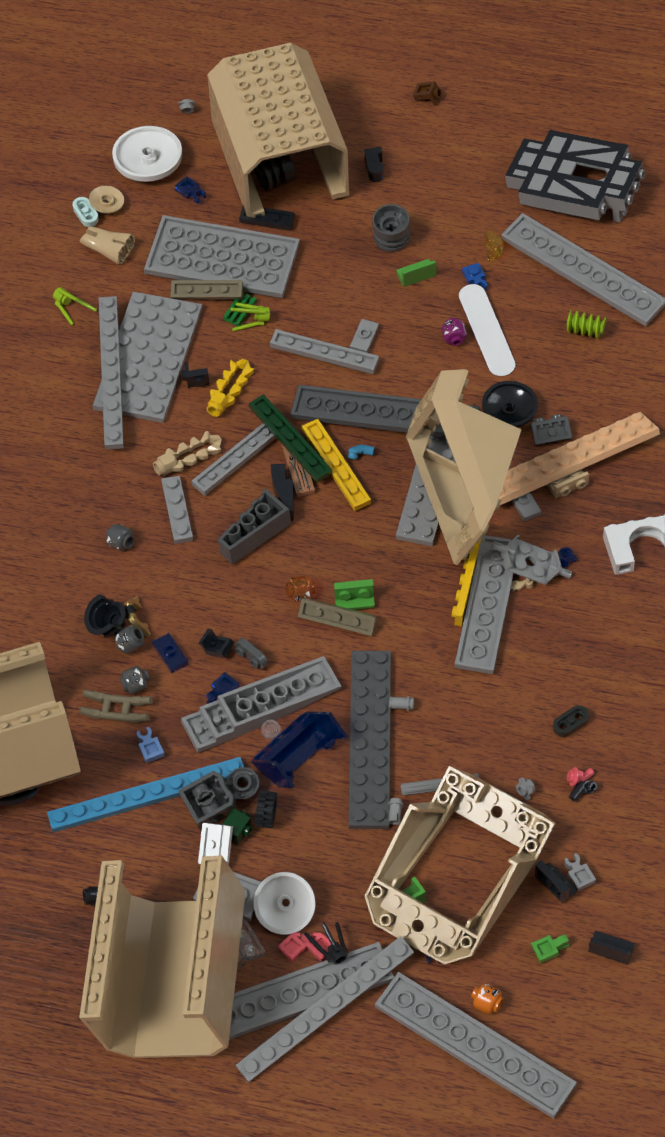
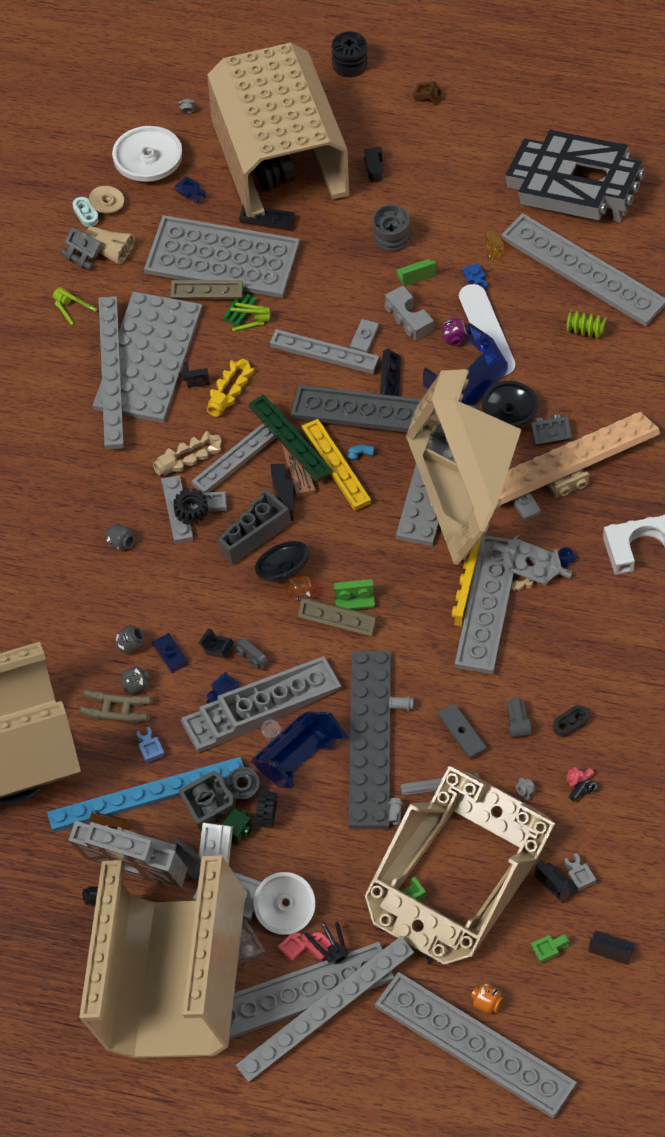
(84, 243): none -> dark grey plate
(110, 617): black helmet -> none
(110, 821): none -> reddish brown tile
(141, 855): none -> light grey panel
(189, 858): none -> dark grey plate
(190, 497): none -> black tyre
(215, 500): none -> light grey plate
(282, 561): none -> black dish
(349, 54): none -> black wheel
(390, 373): none -> black plate
(415, 324): none -> light grey arch
(457, 723): none -> dark grey tile
(483, 372): none -> clear blue windscreen
(518, 722): none -> dark grey piece

